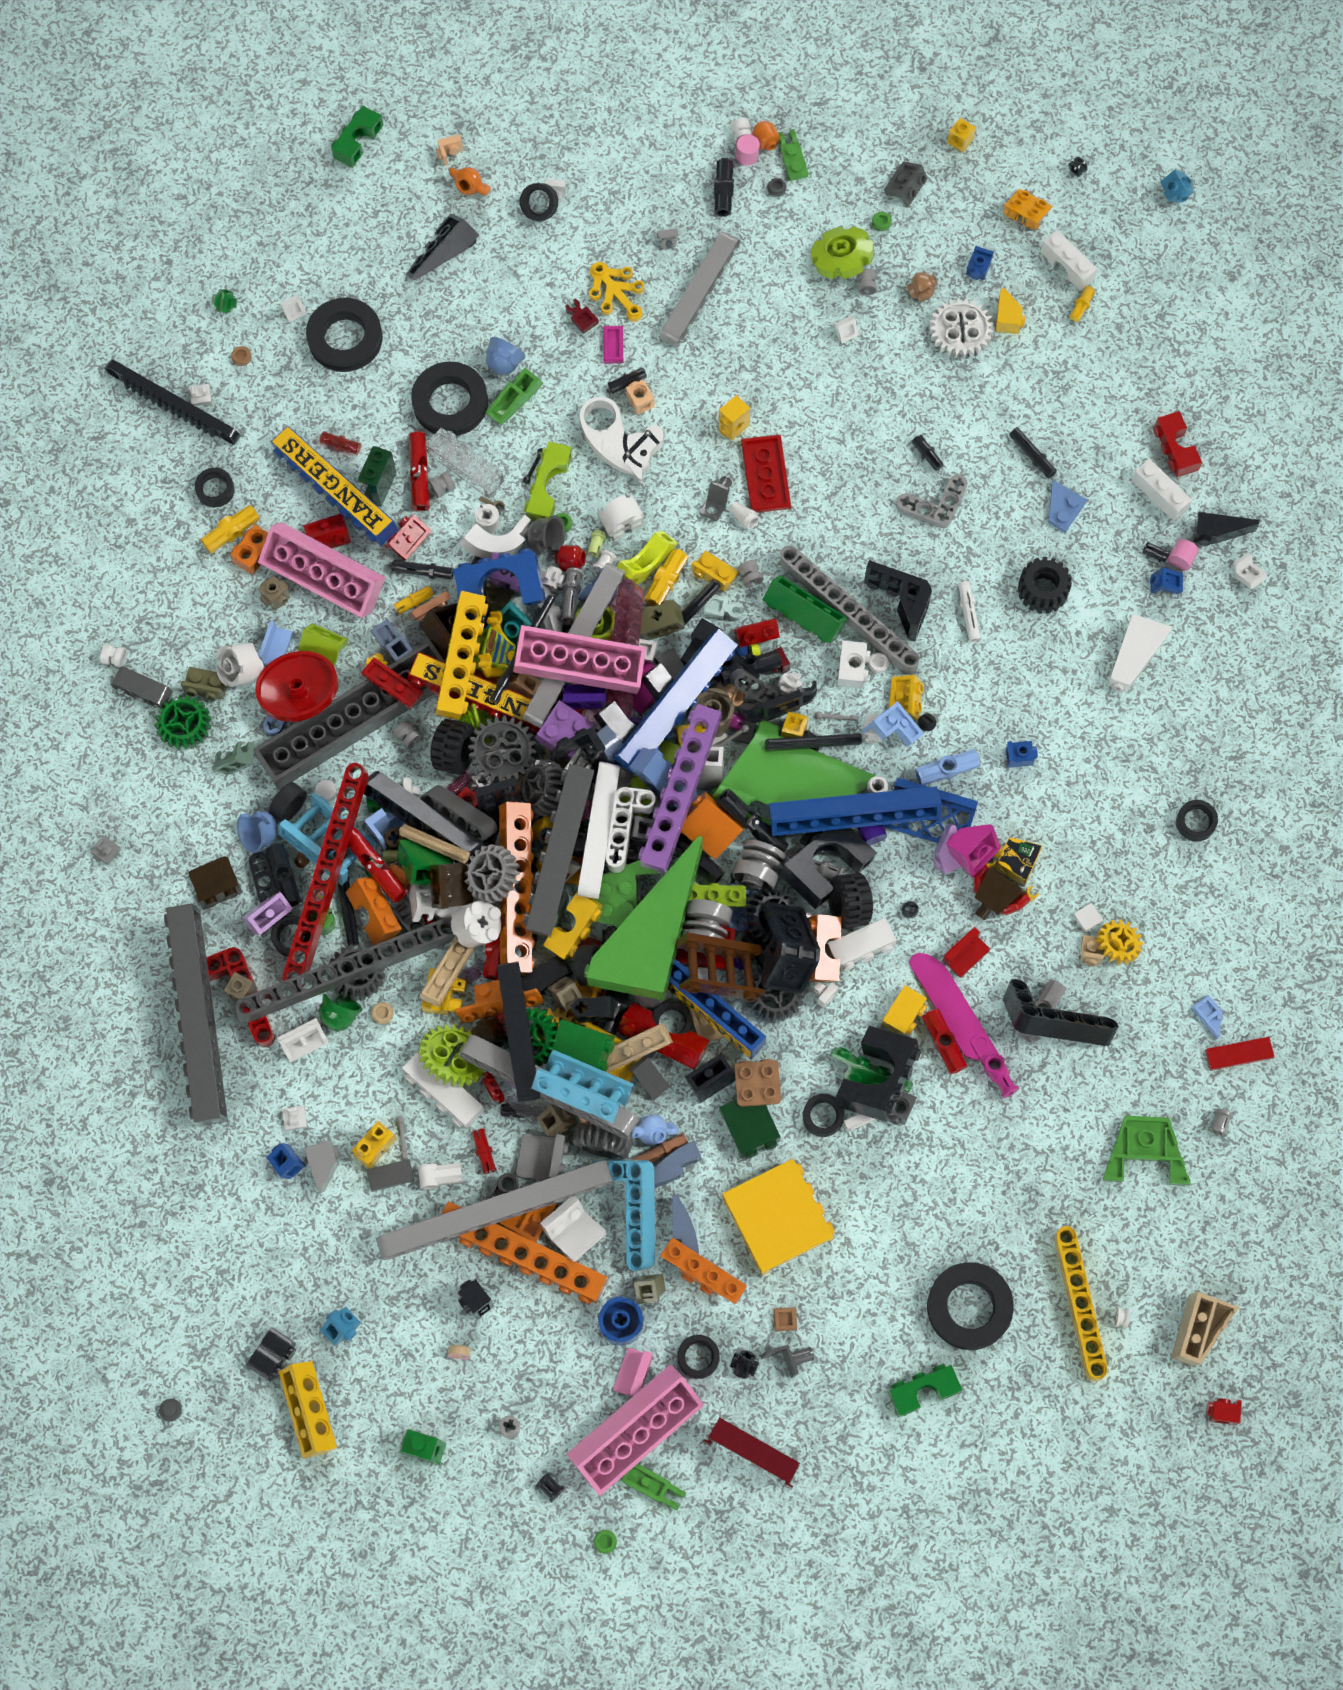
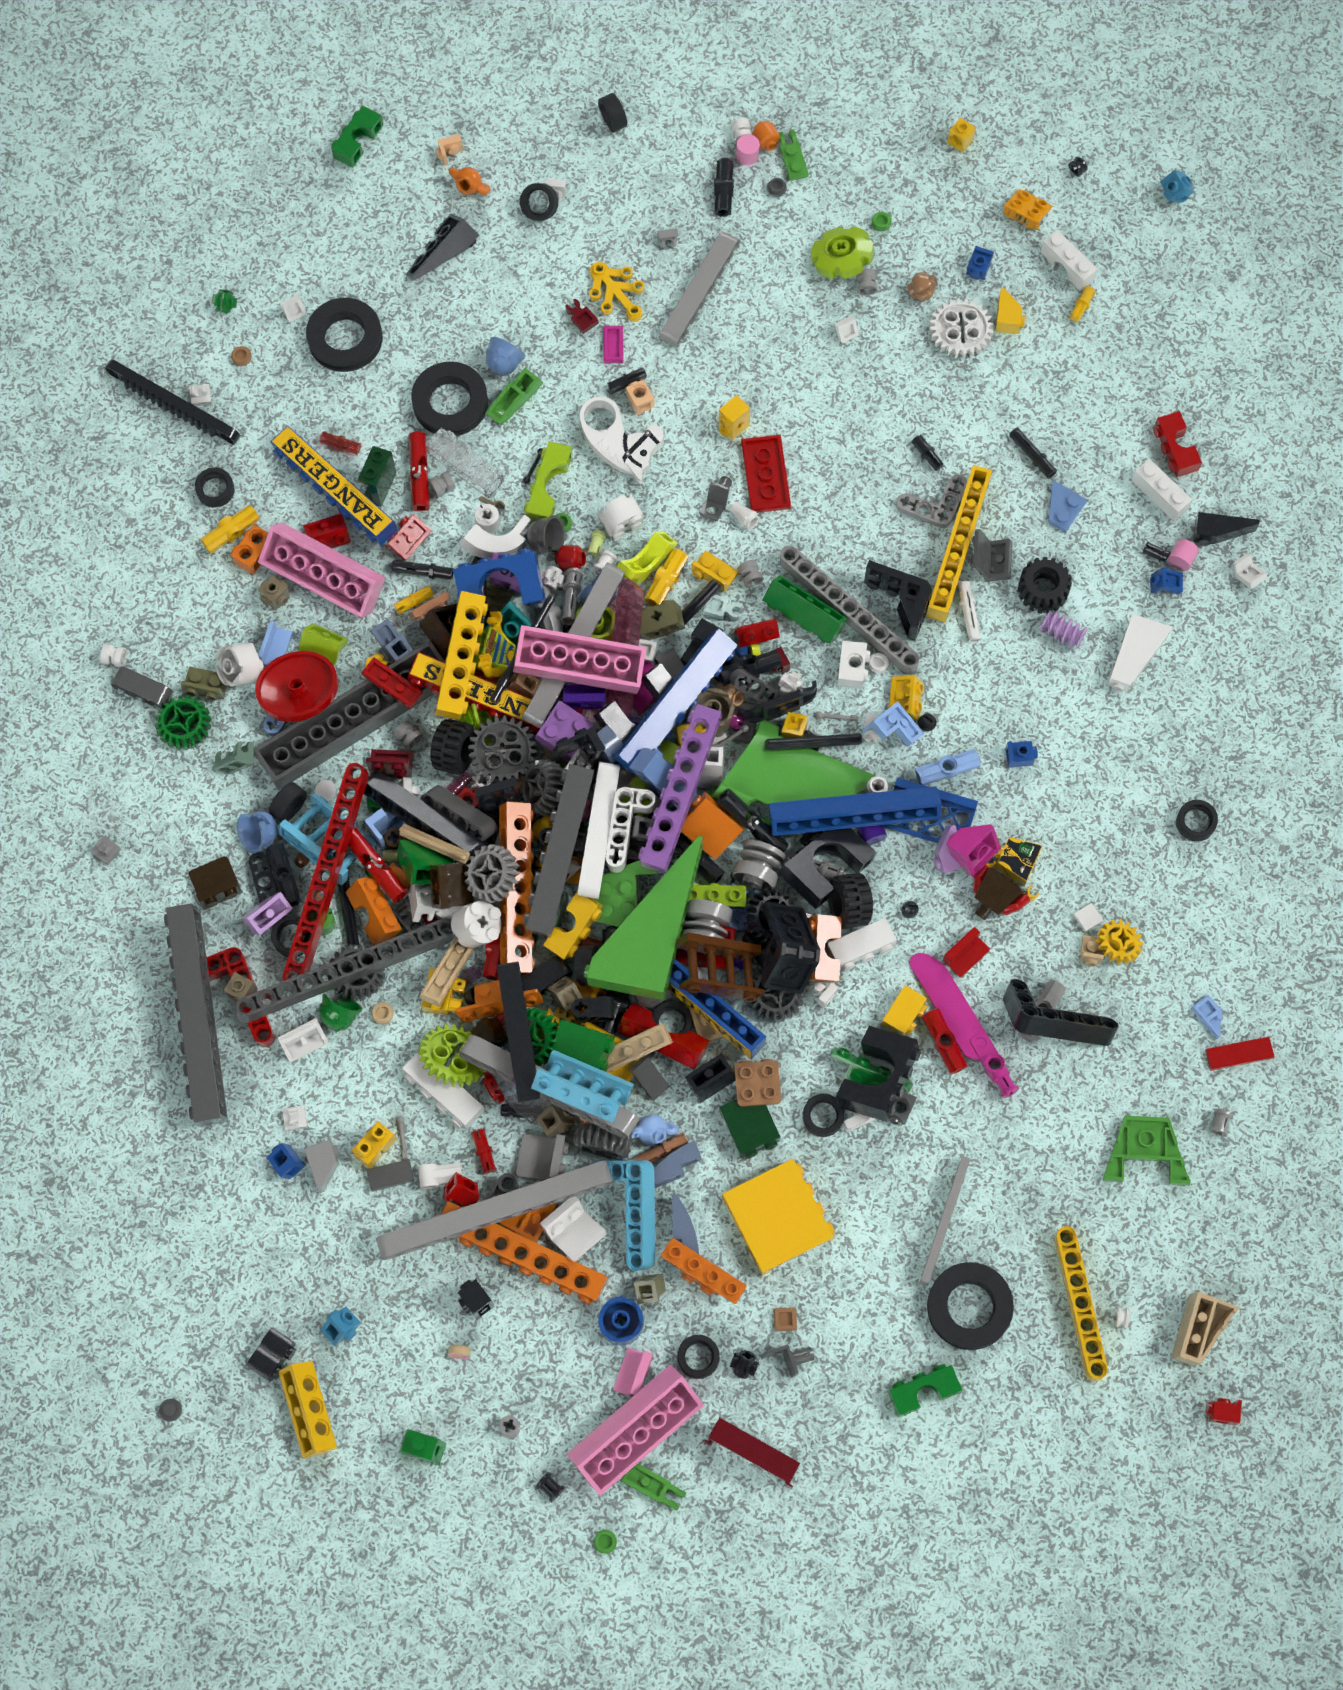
(391, 762): none -> dark red bracket
(461, 1190): none -> red brick
(469, 996): none -> black hinge
(612, 112): none -> black tyre
(906, 182): dark grey bracket -> none
(944, 1222): none -> light grey tile
(959, 543): none -> yellow brick
(992, 558): none -> dark grey bracket
(1063, 629): none -> lavender piece

